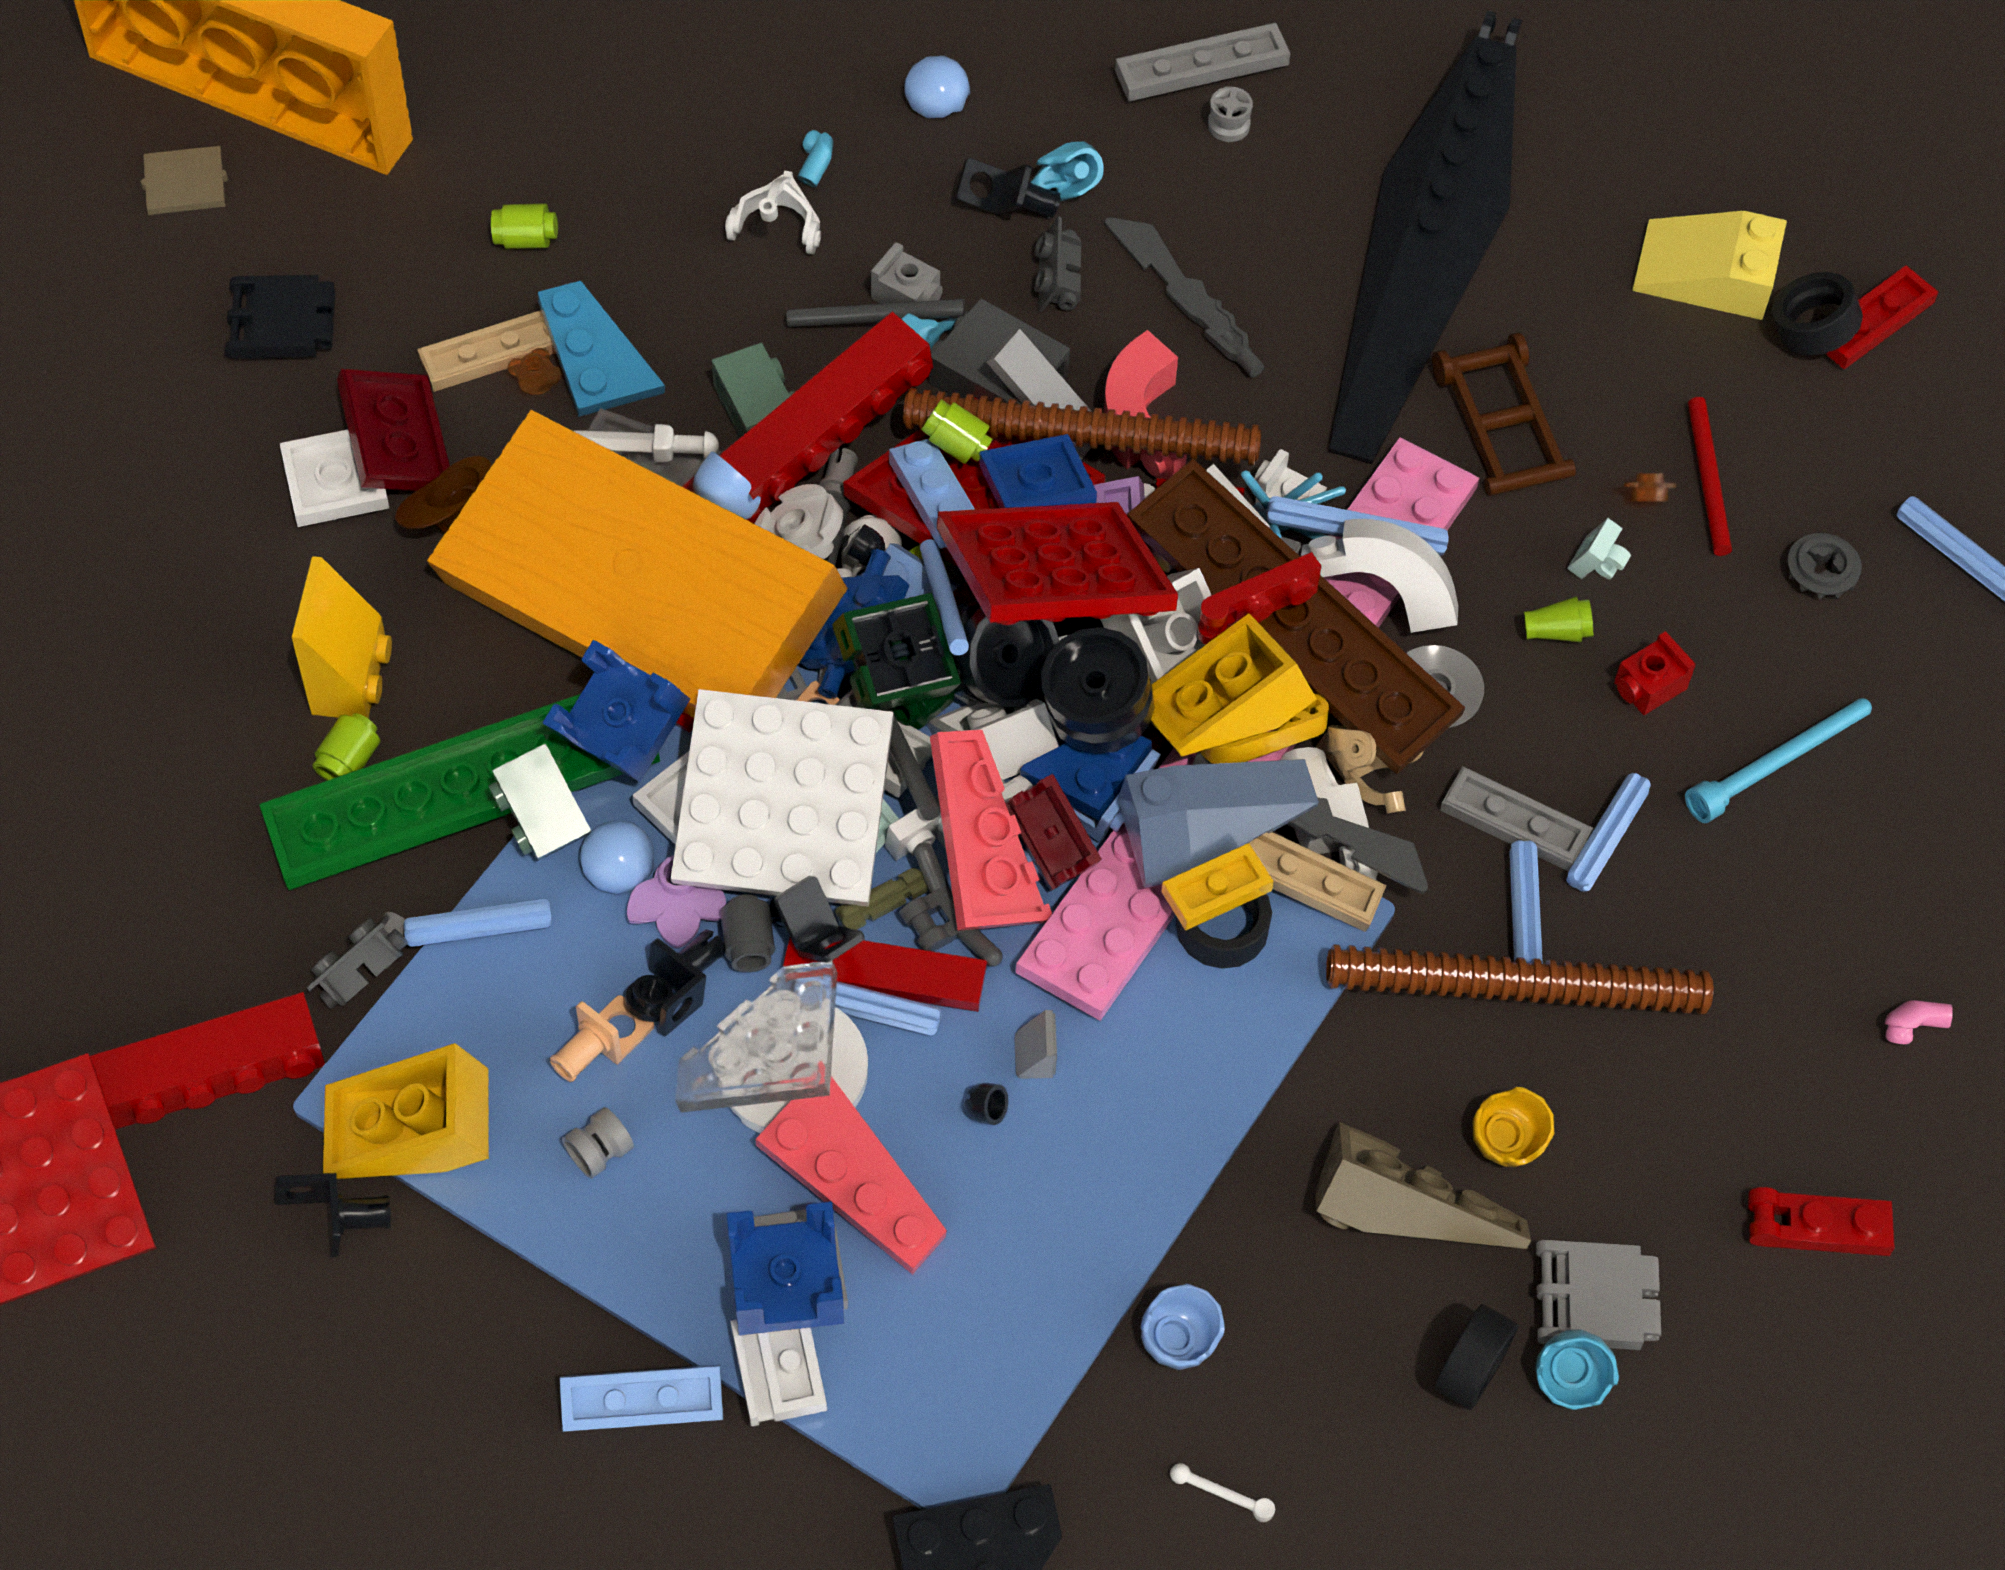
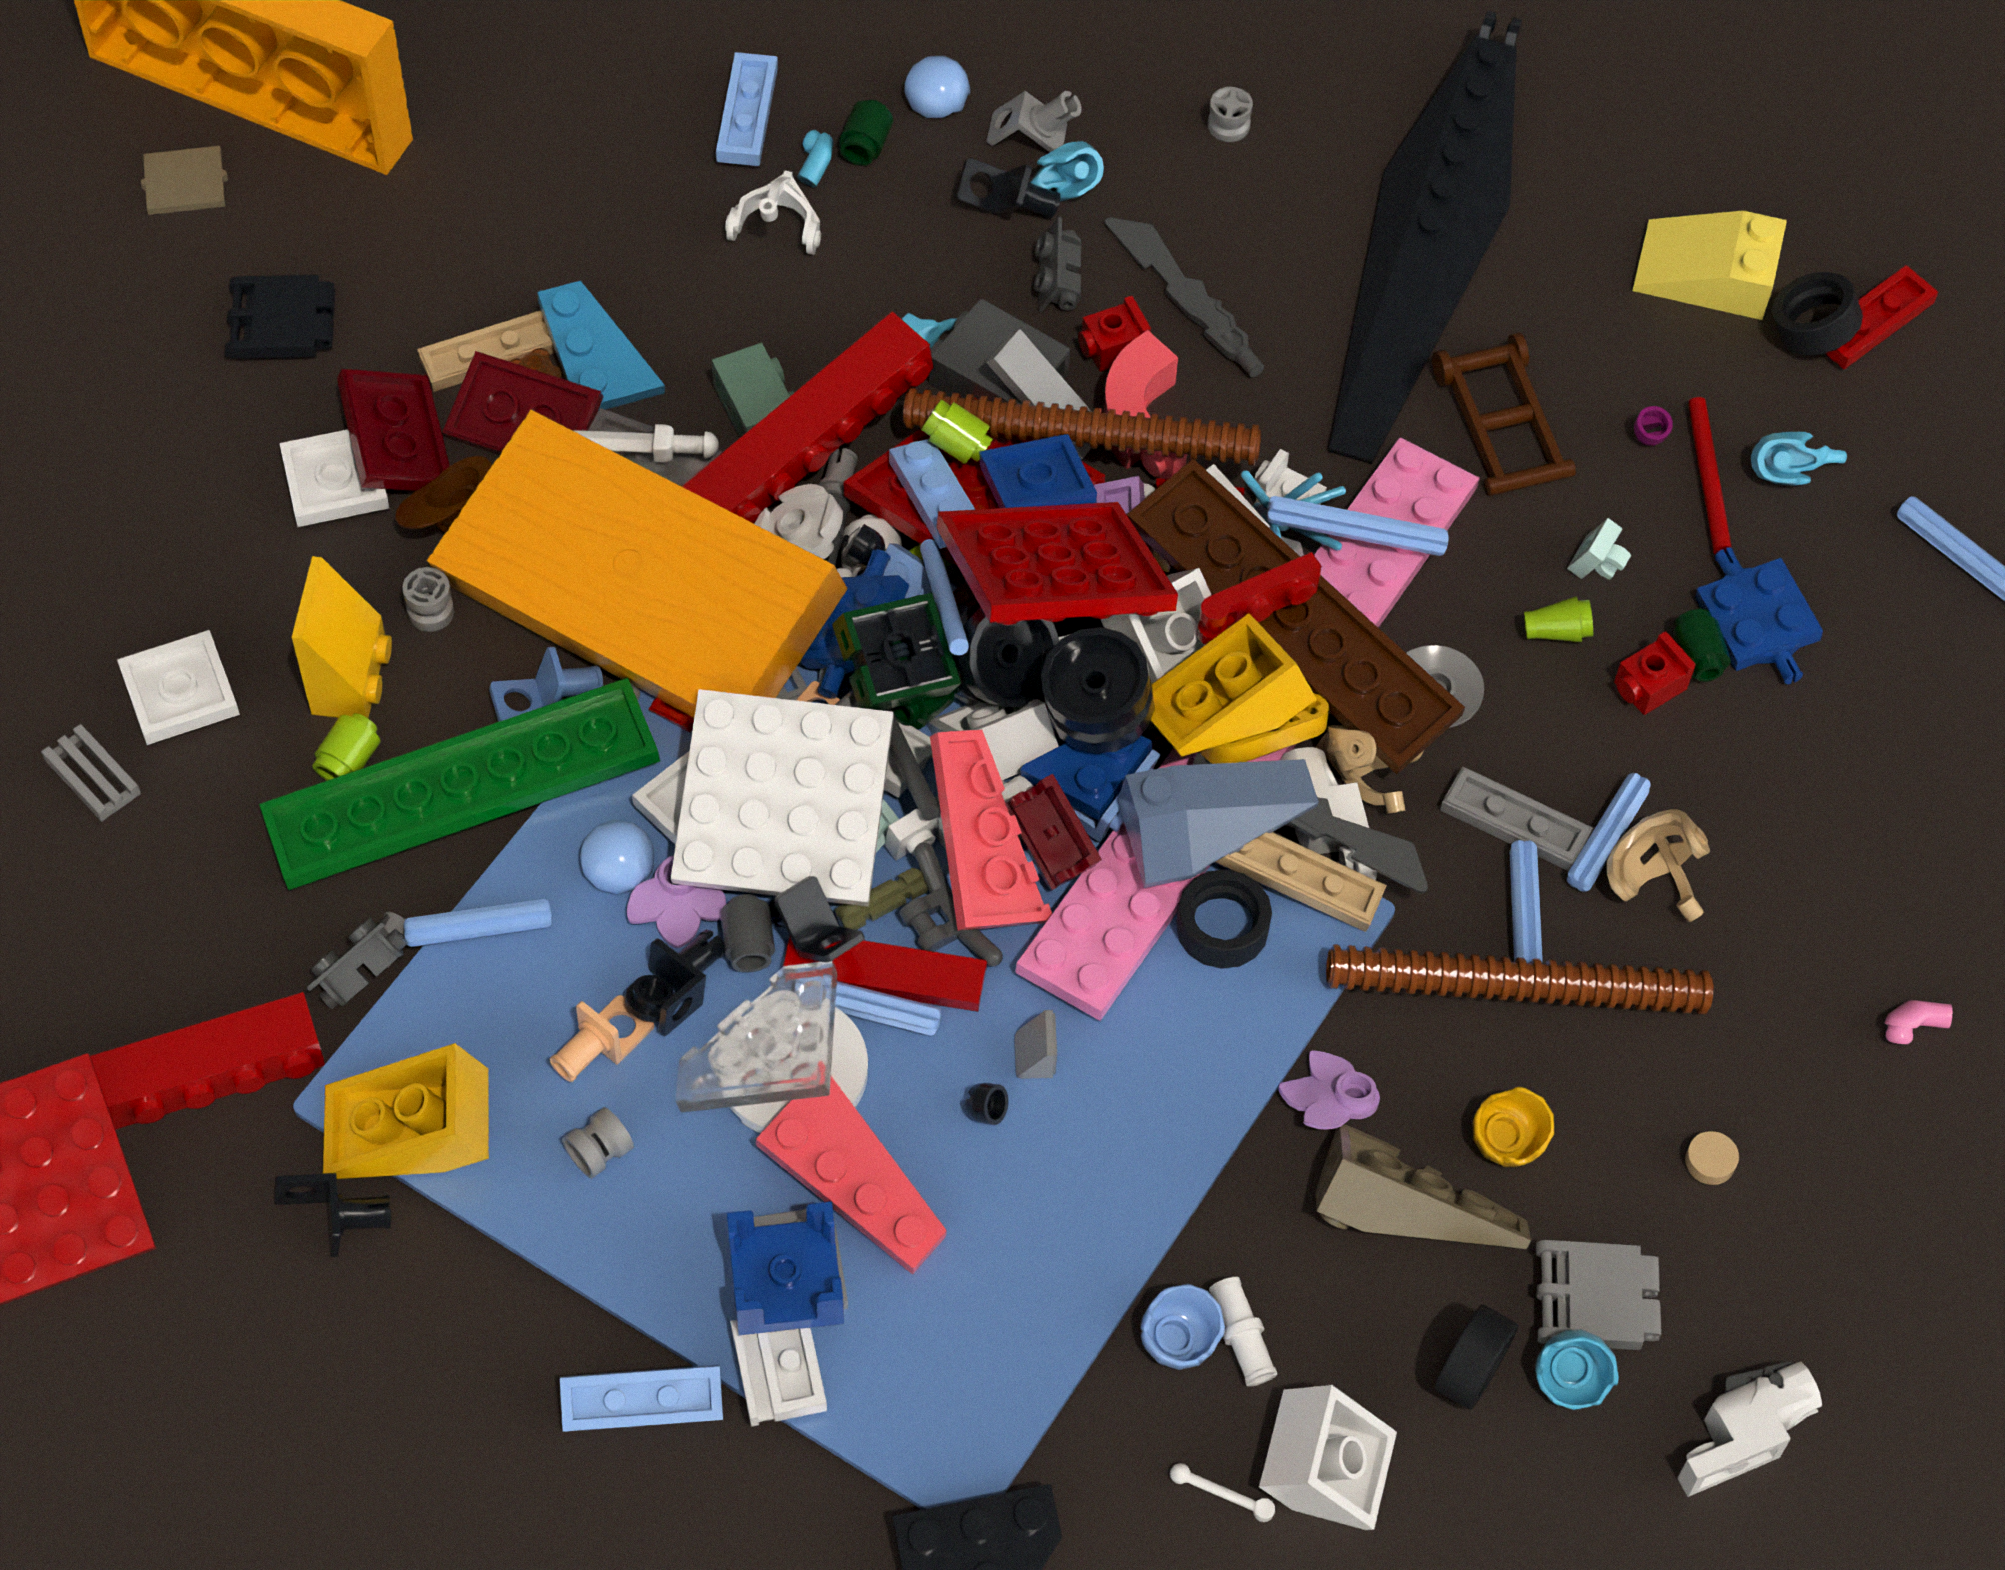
(69, 747): none -> light grey tile
(178, 687): none -> white plate
(428, 599): none -> light grey wheel
(501, 394): none -> dark red tile
(523, 226): lime brick -> none
(539, 802): brick -> none
(547, 687): none -> medium blue bracket
(620, 713): blue panel -> none
(725, 486): light blue hair -> none
(747, 109): none -> light blue plate
(865, 132): none -> dark green brick
(874, 312): dark grey bar -> none
(904, 279): light grey brick -> none
(1038, 121): none -> light grey bracket
(1110, 331): none -> red brick
(1202, 61): light grey plate -> none
(1217, 886): yellow plate -> none
(1243, 1332): none -> white pin
(1328, 1457): none -> white slope
(1331, 1092): none -> lavender plate
(1398, 558): white arch -> none
(1627, 871): none -> tan helmet
(1649, 488): clear orange plate -> none
(1651, 418): none -> magenta hinge
(1703, 642): none -> dark green brick
(1709, 799): medium azure piece -> none
(1712, 1158): none -> tan tile
(1750, 1423): none -> white plate
(1760, 614): none -> blue plate
(1783, 456): none -> medium azure piece
(1816, 550): dark grey gear -> none
(1821, 1222): red plate -> none

